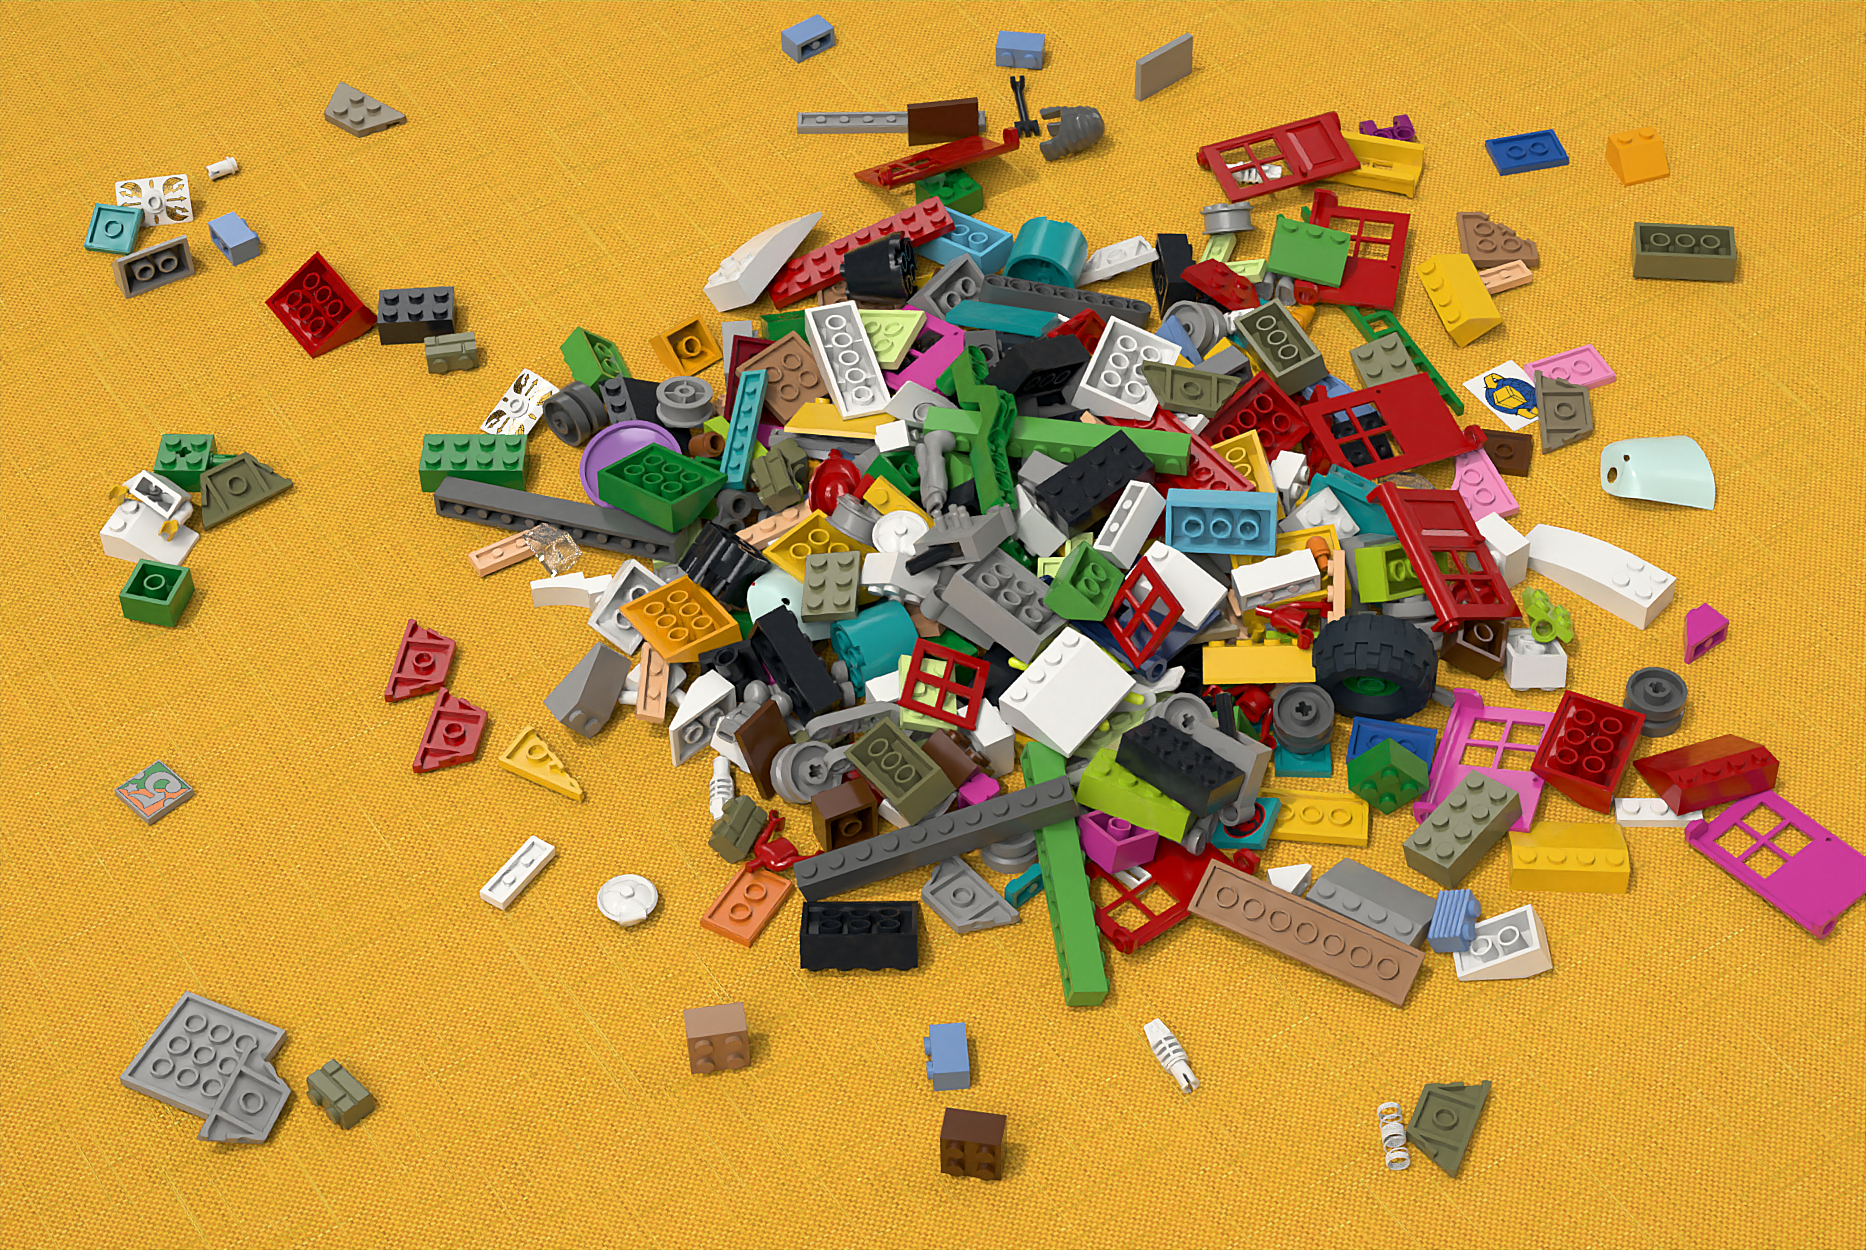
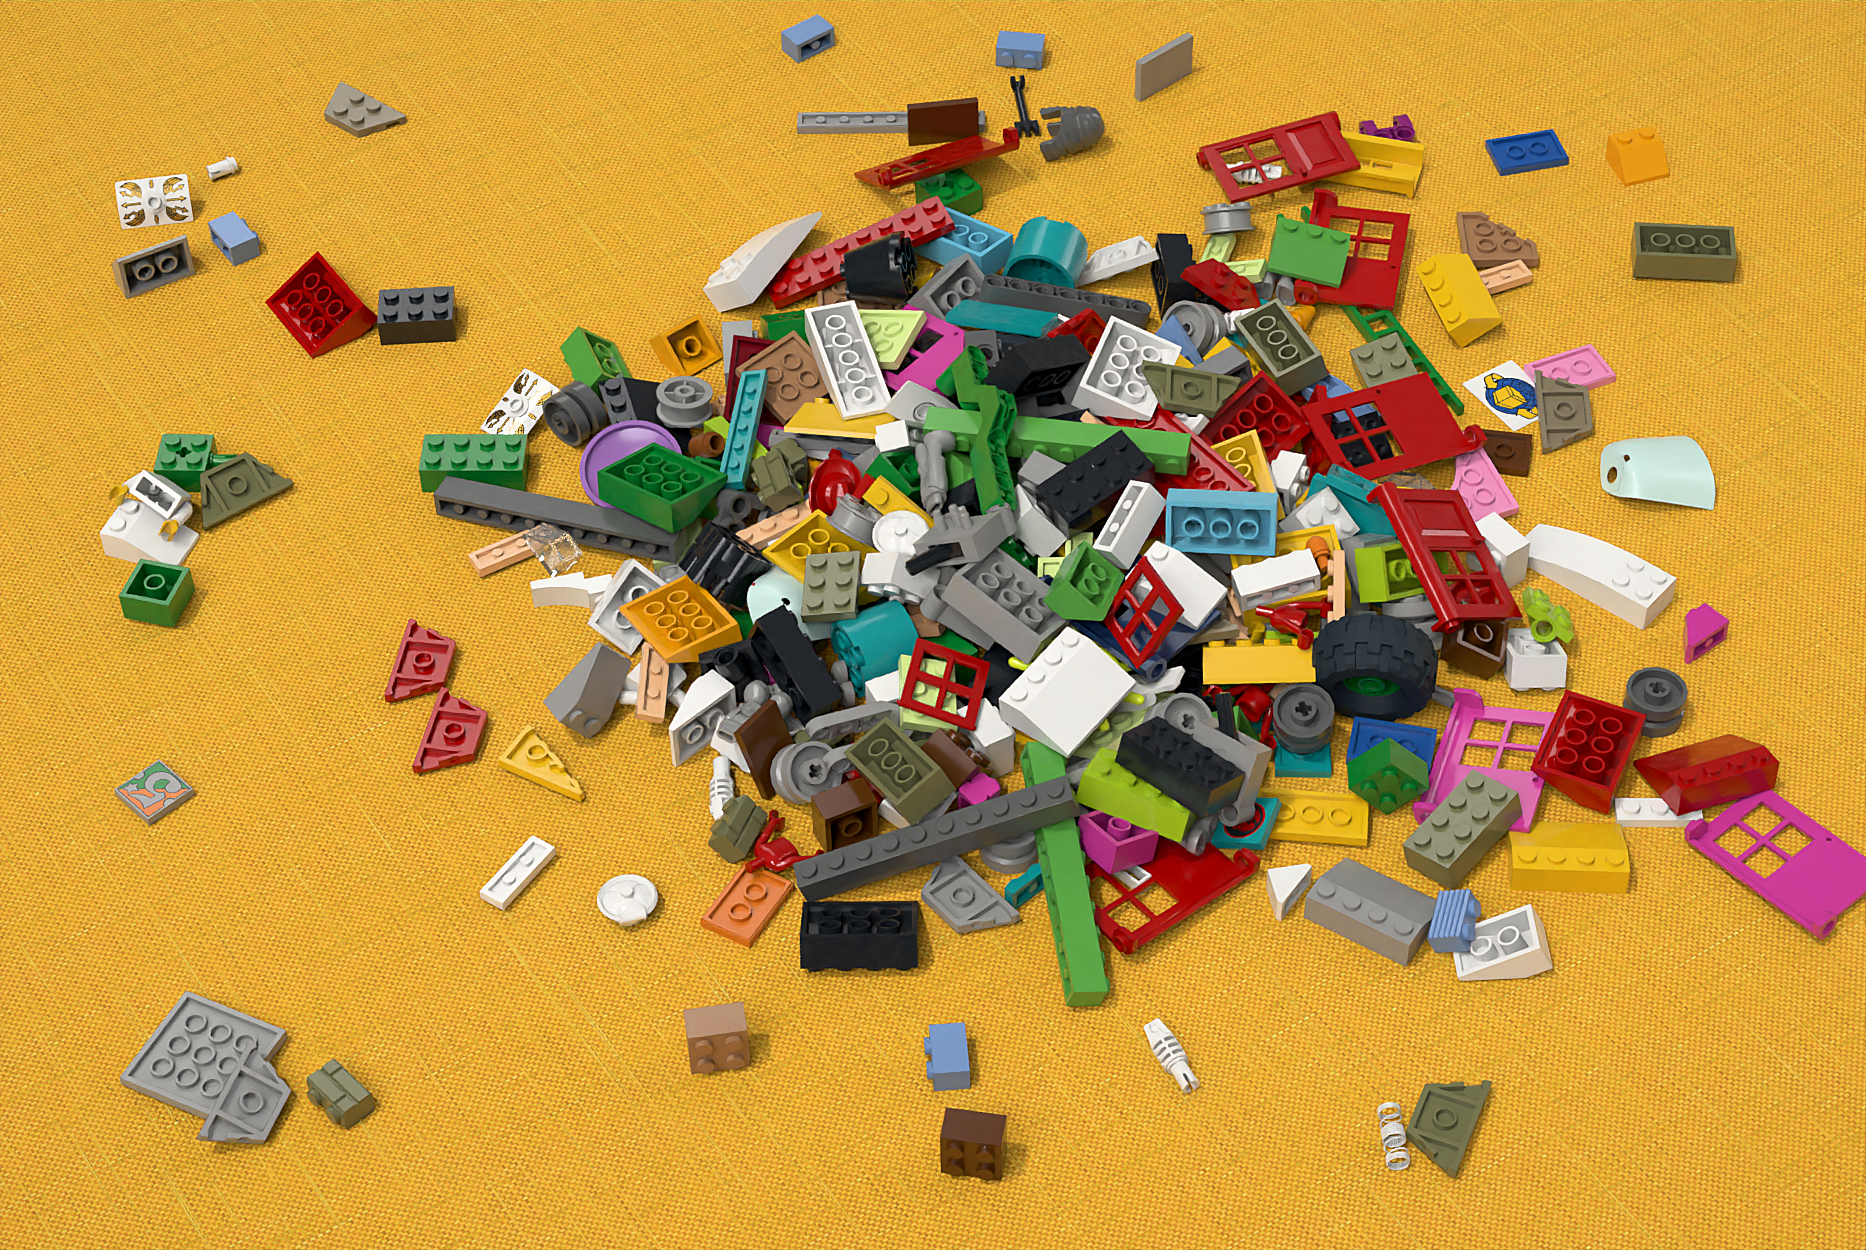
(113, 229): tile -> none
(451, 352): olive brick -> none
(1306, 933): medium nougat plate -> none

